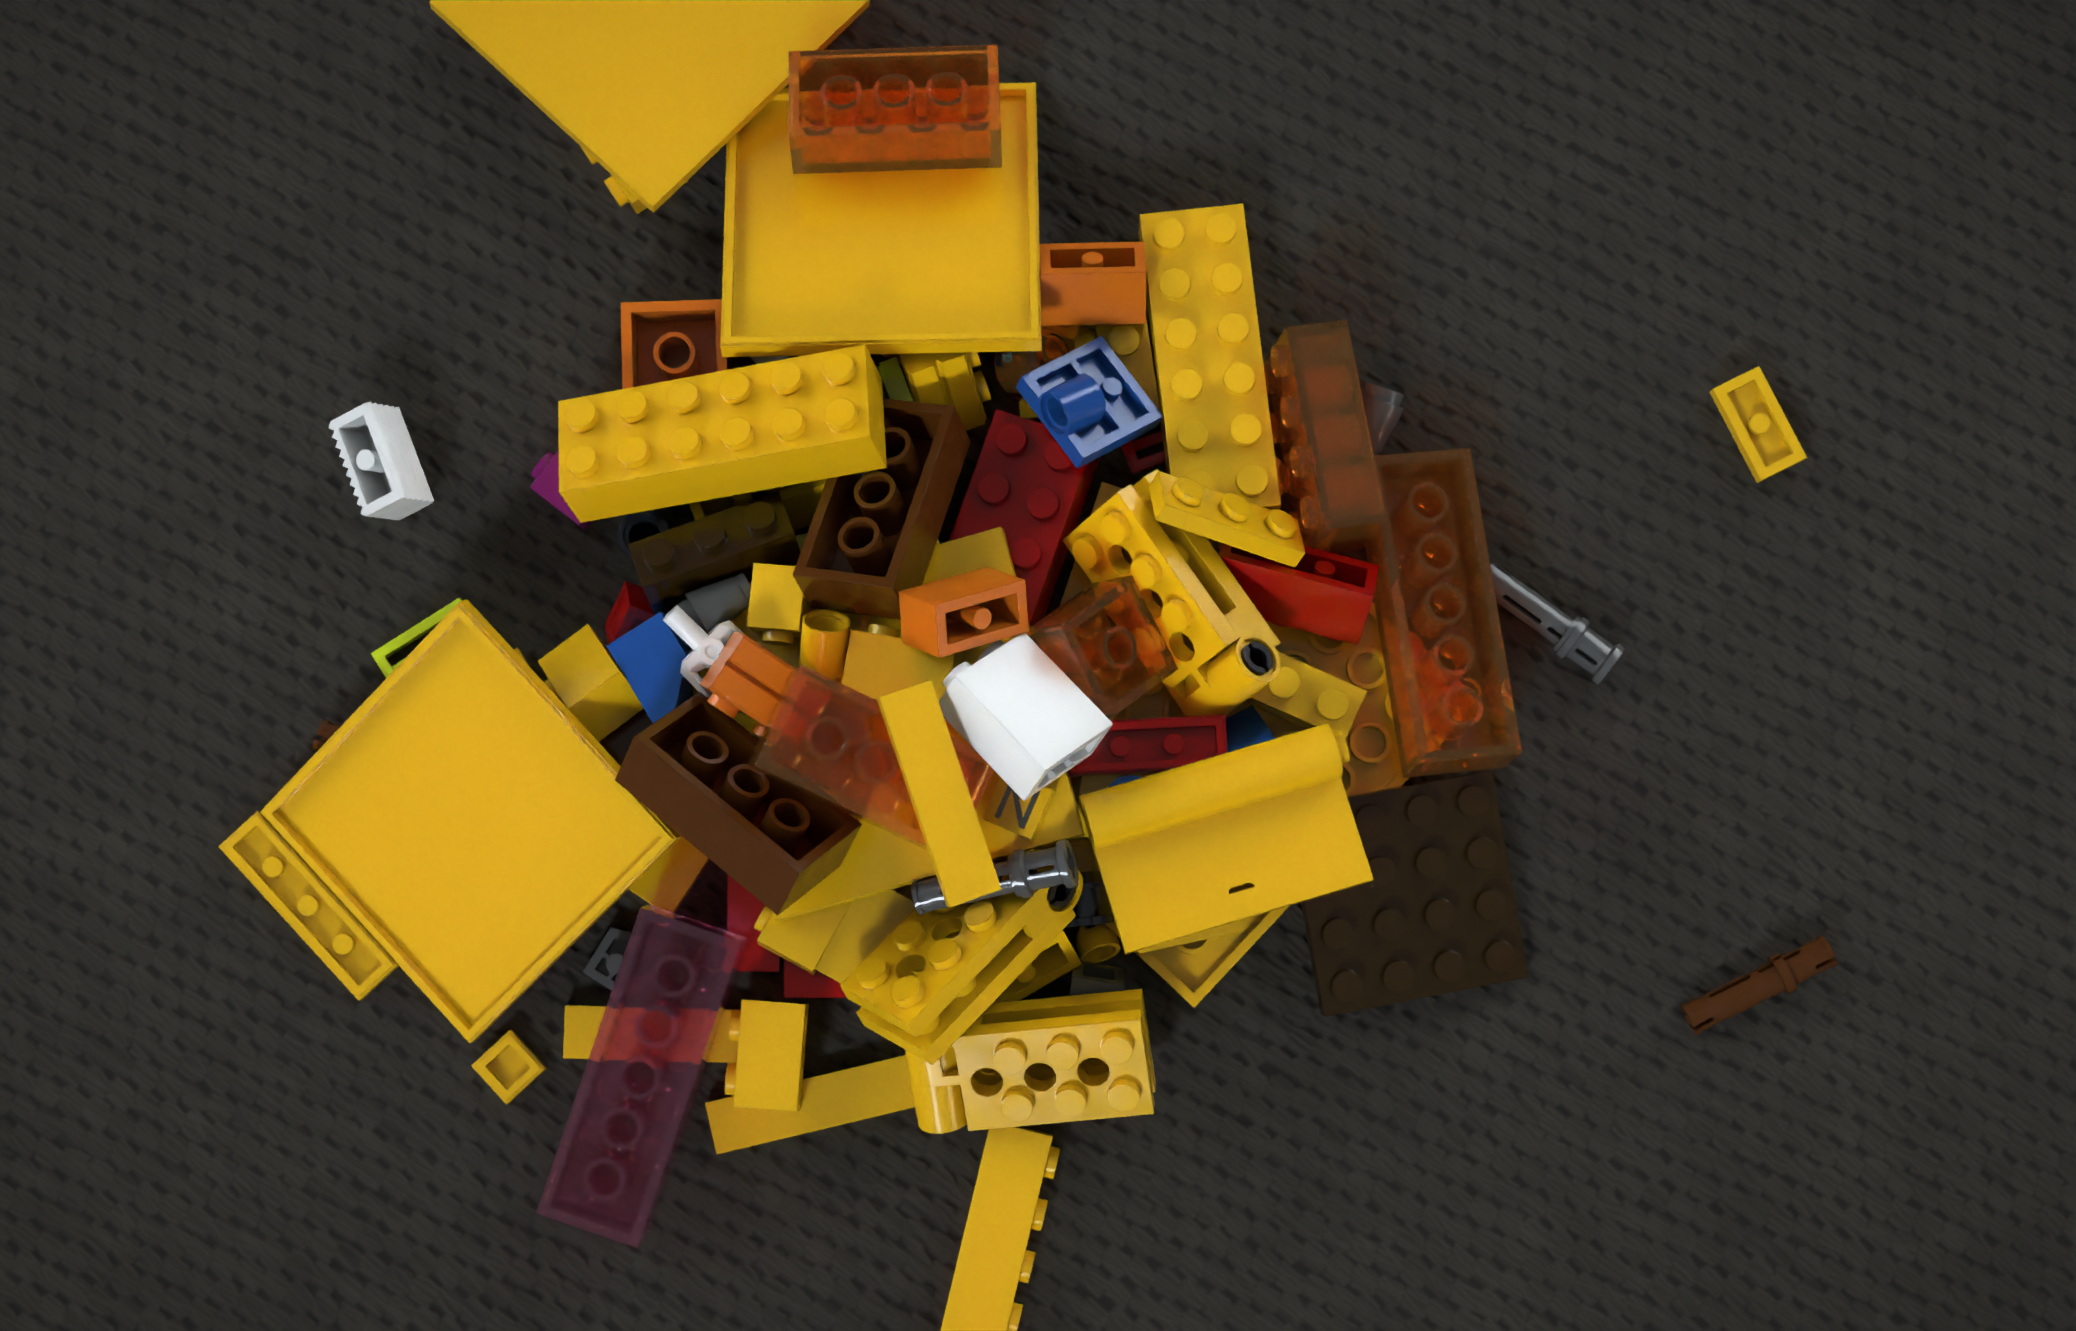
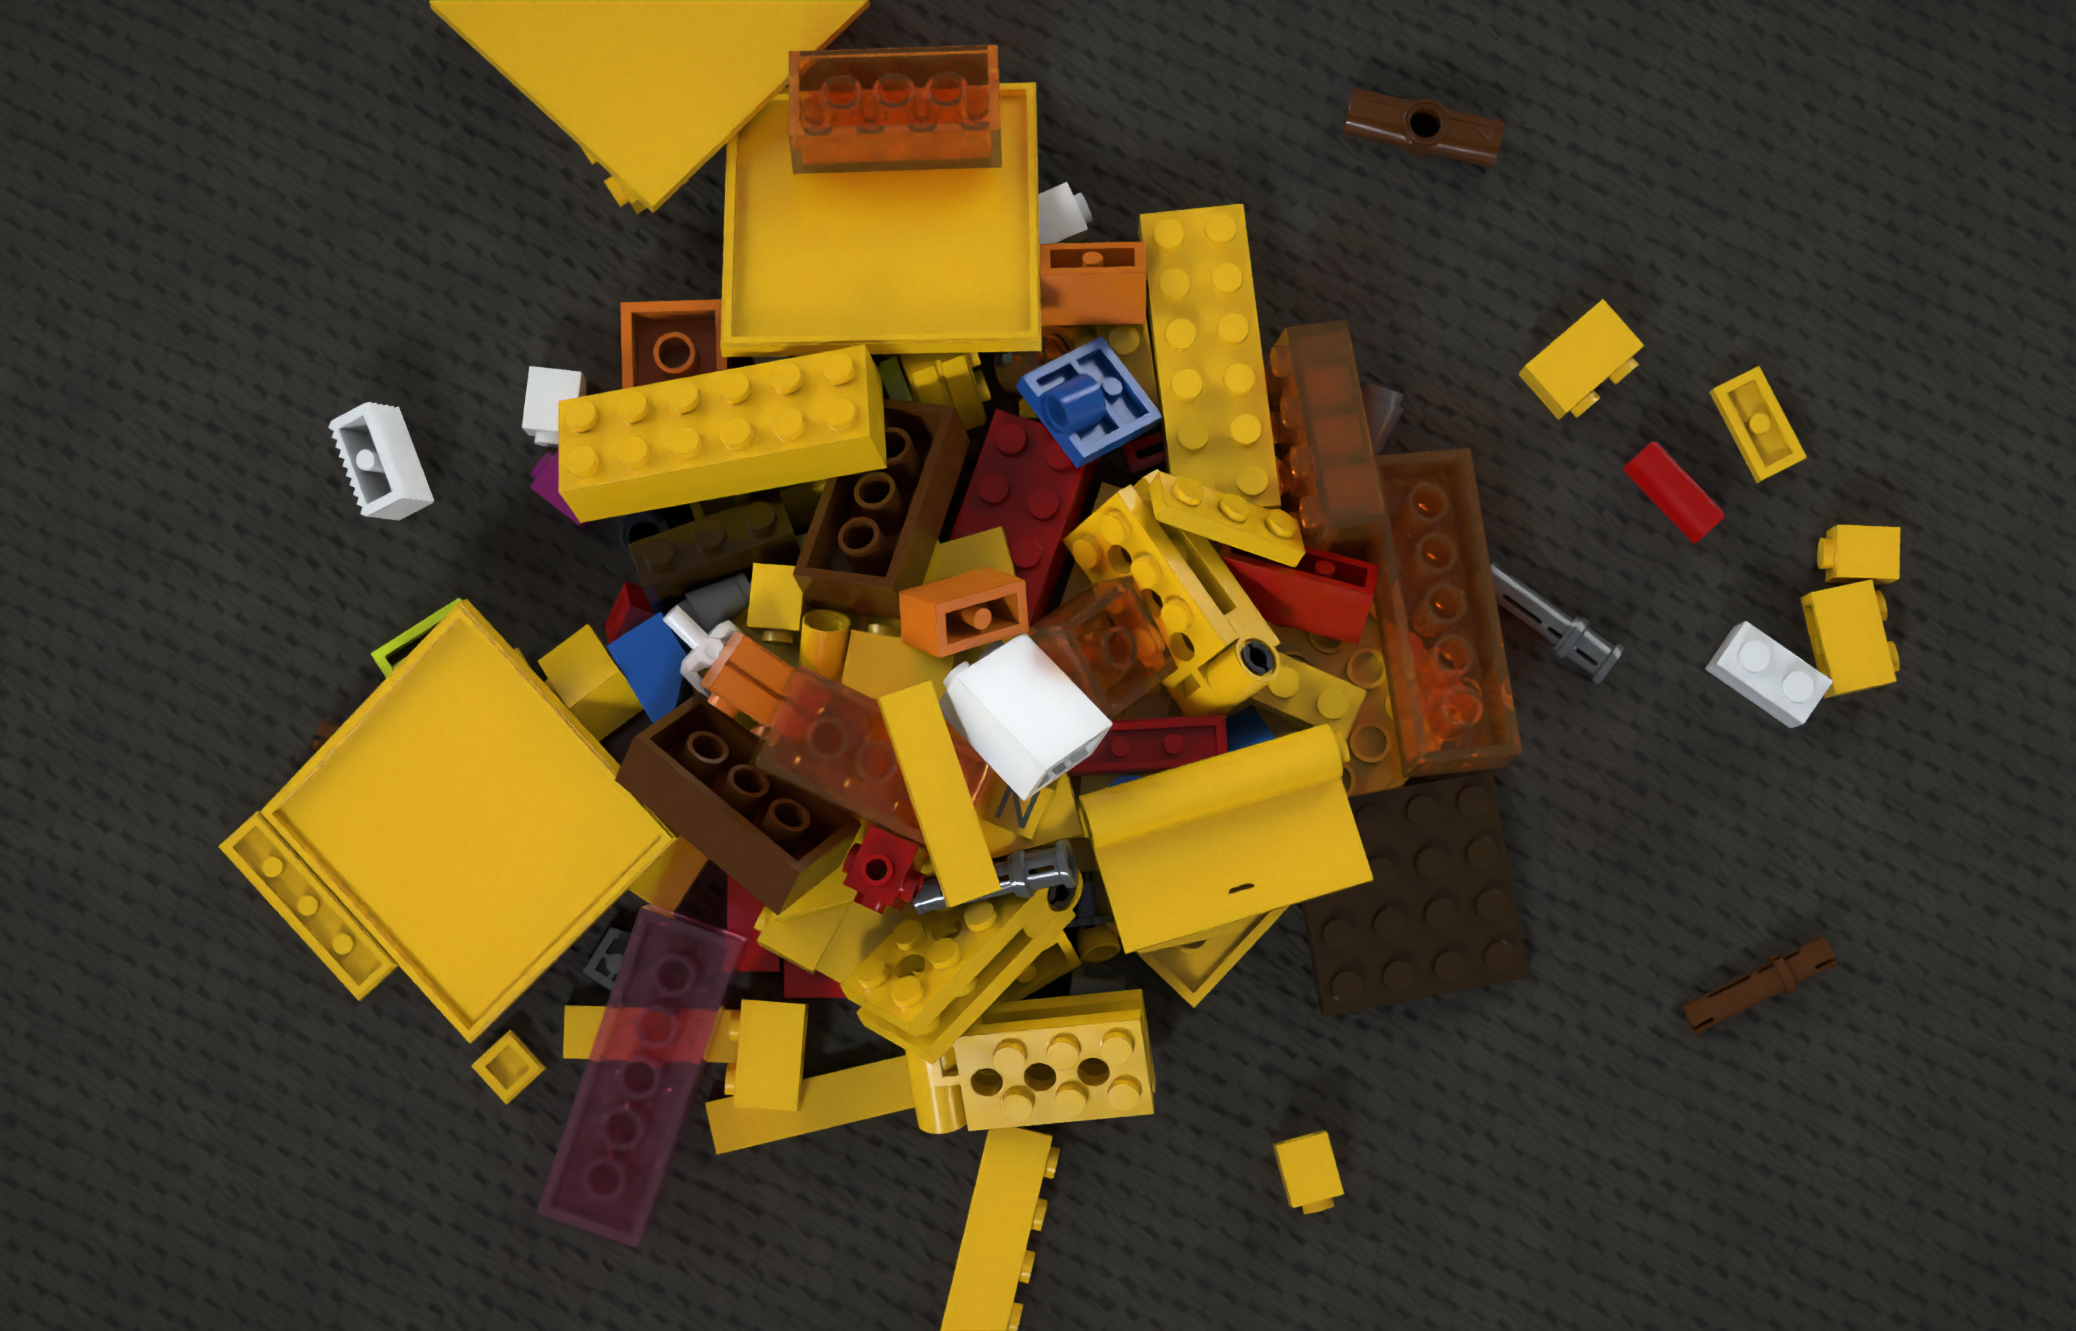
(543, 392): none -> white brick
(903, 873): none -> red brick
(1063, 216): none -> white brick
(1309, 1171): none -> yellow brick
(1456, 137): none -> reddish brown piece
(1581, 360): none -> yellow brick
(1674, 492): none -> red brick
(1769, 675): none -> white brick
(1850, 637): none -> yellow brick
(1860, 554): none -> yellow brick

